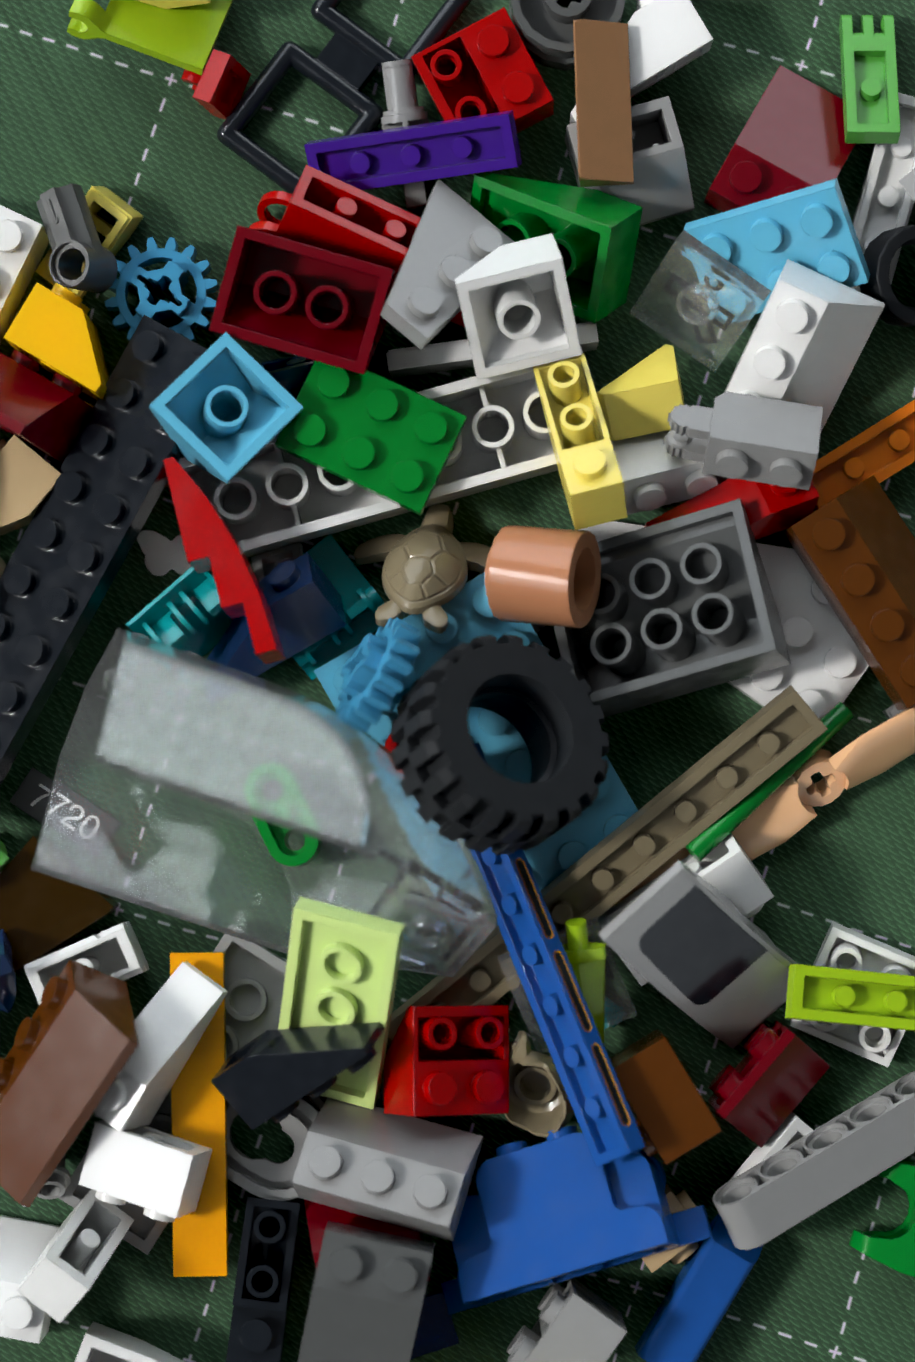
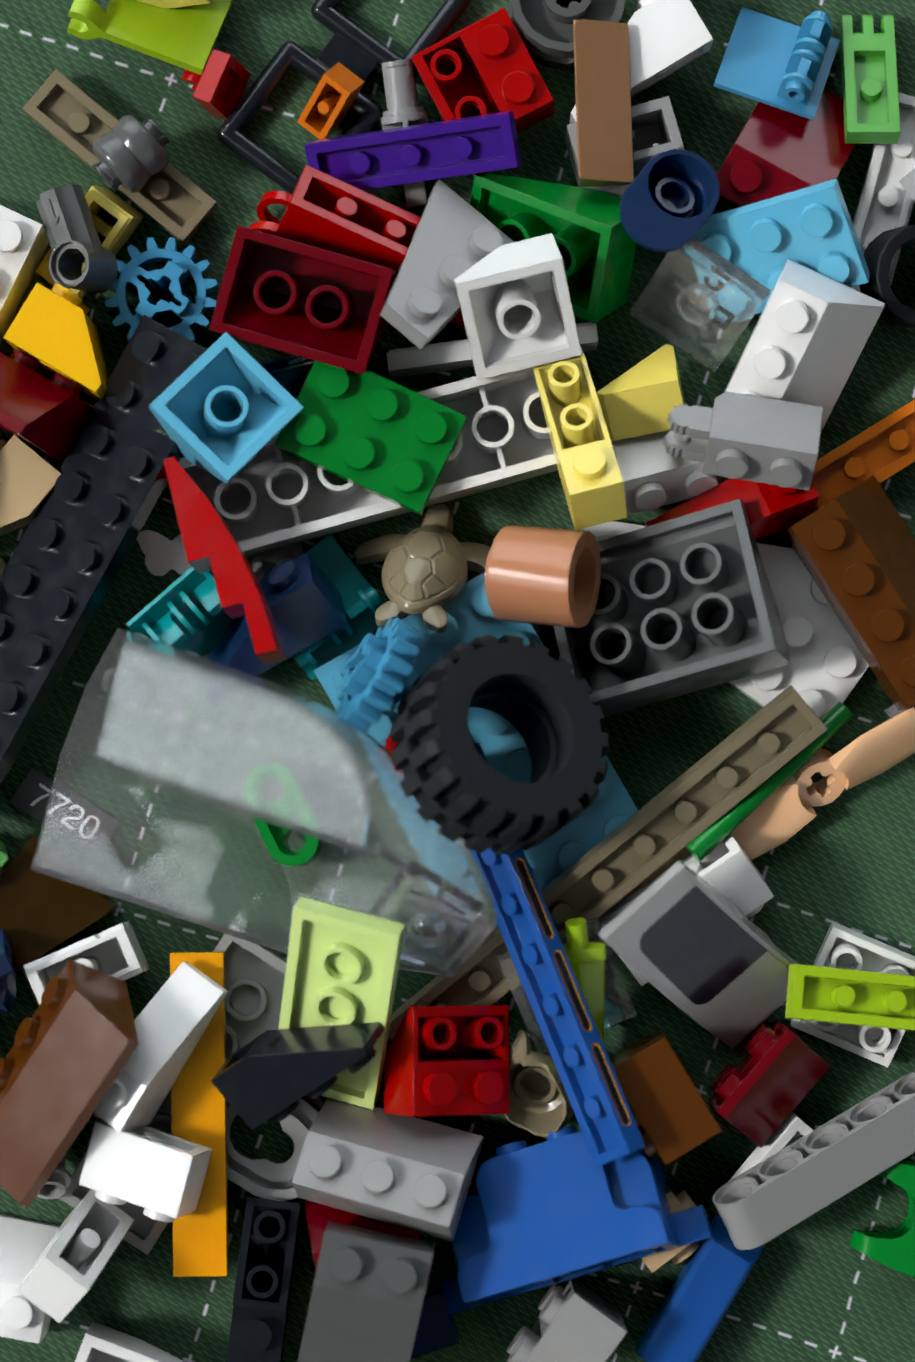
(80, 121): none -> dark tan plate
(130, 153): none -> dark grey piece
(330, 101): none -> orange piece
(669, 200): none -> dark blue cap
(779, 61): none -> dark azure hinge

